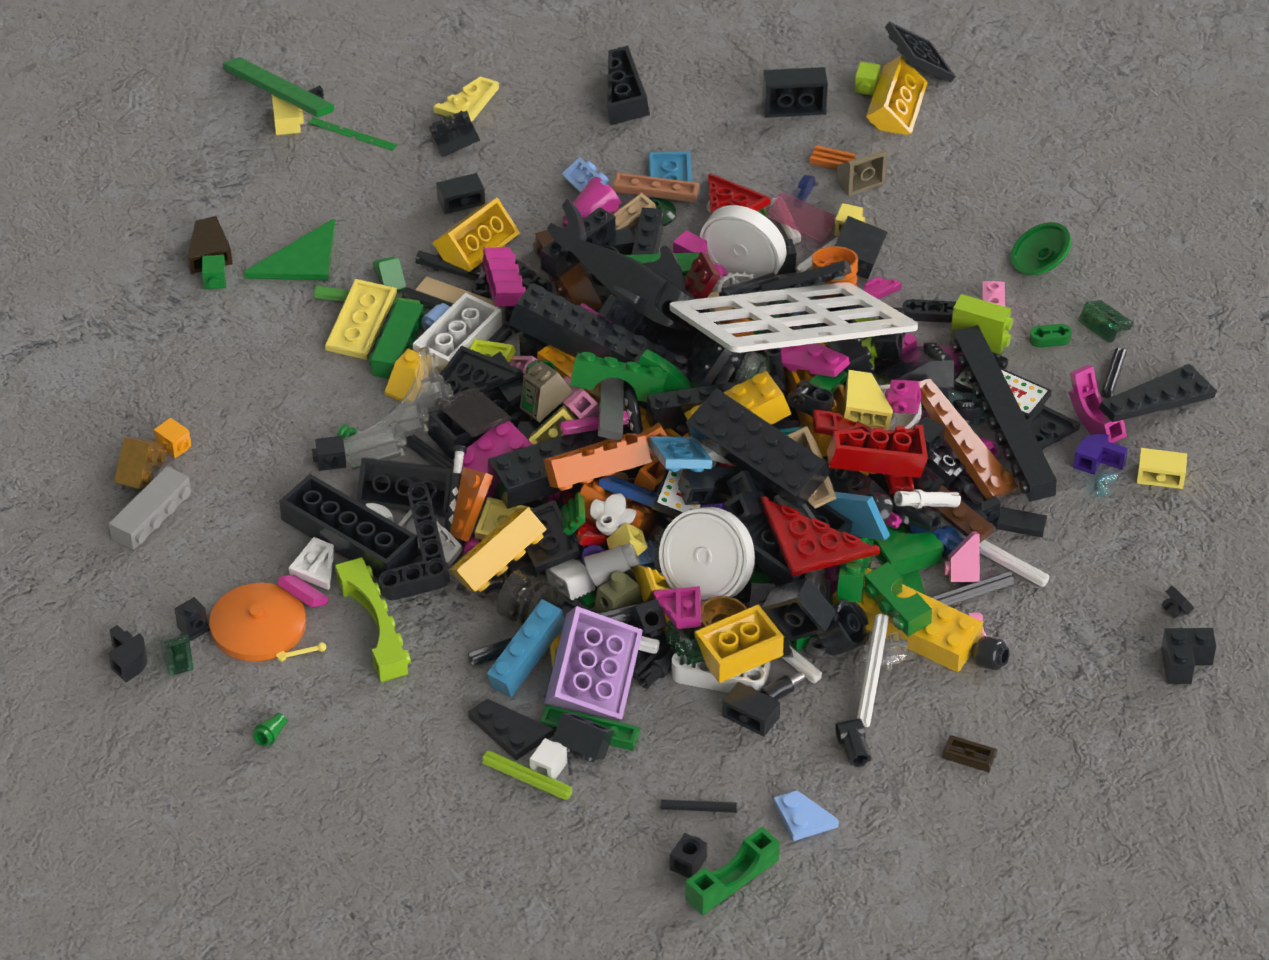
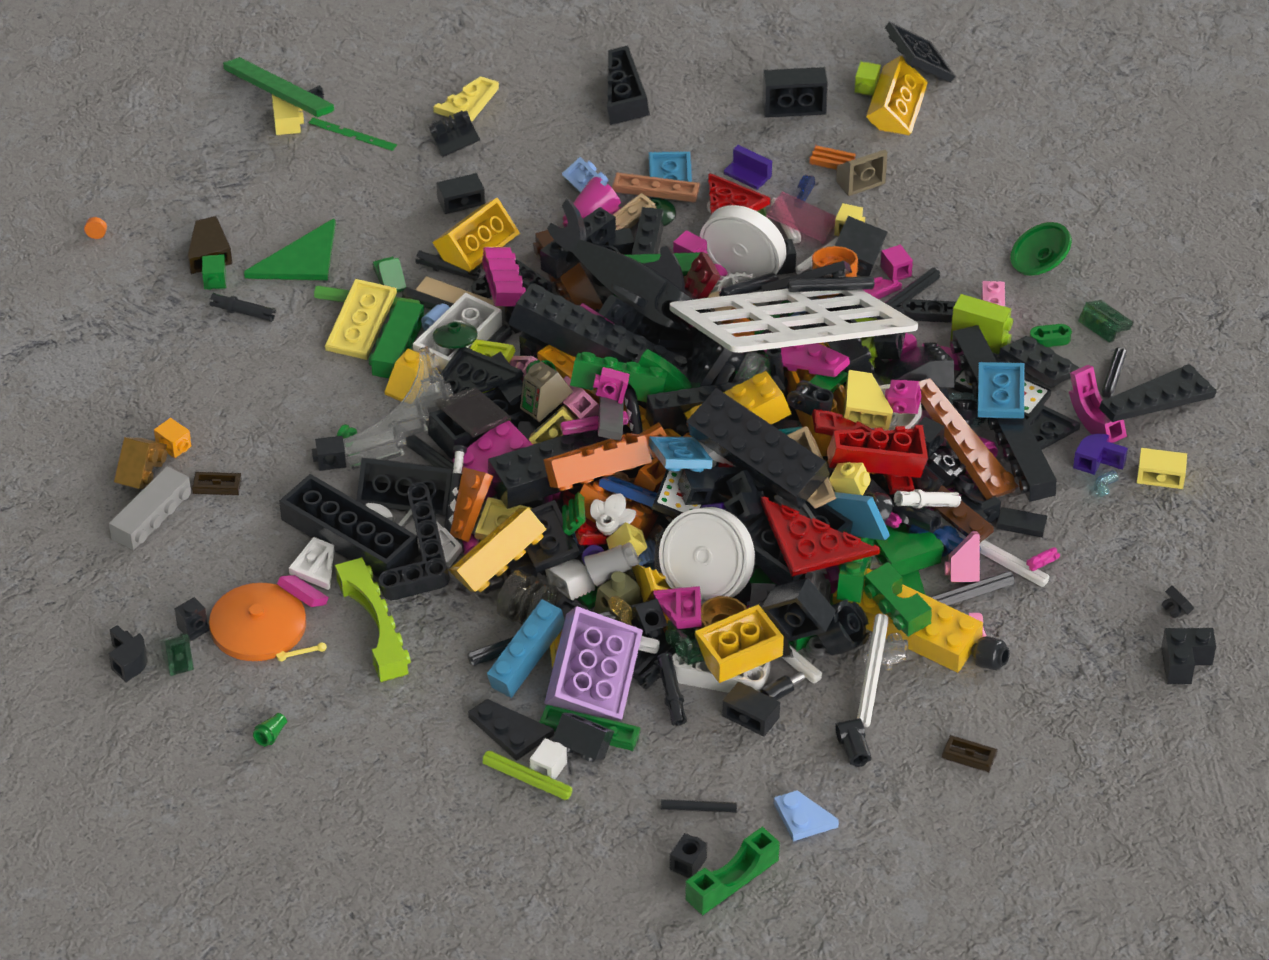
(95, 228): none -> orange tile
(211, 483): none -> dark brown tile
(233, 305): none -> black pin
(455, 335): none -> dark green dish
(611, 384): none -> dark pink brick
(621, 609): none -> clear yellow arm
(674, 698): none -> black pin
(749, 167): none -> dark purple panel
(831, 284): none -> black axle
(850, 478): none -> light yellow brick
(896, 263): none -> dark pink brick
(913, 289): none -> black axle
(1001, 390): none -> dark azure plate
(1039, 361): none -> black plate
(1043, 559): none -> dark pink axle

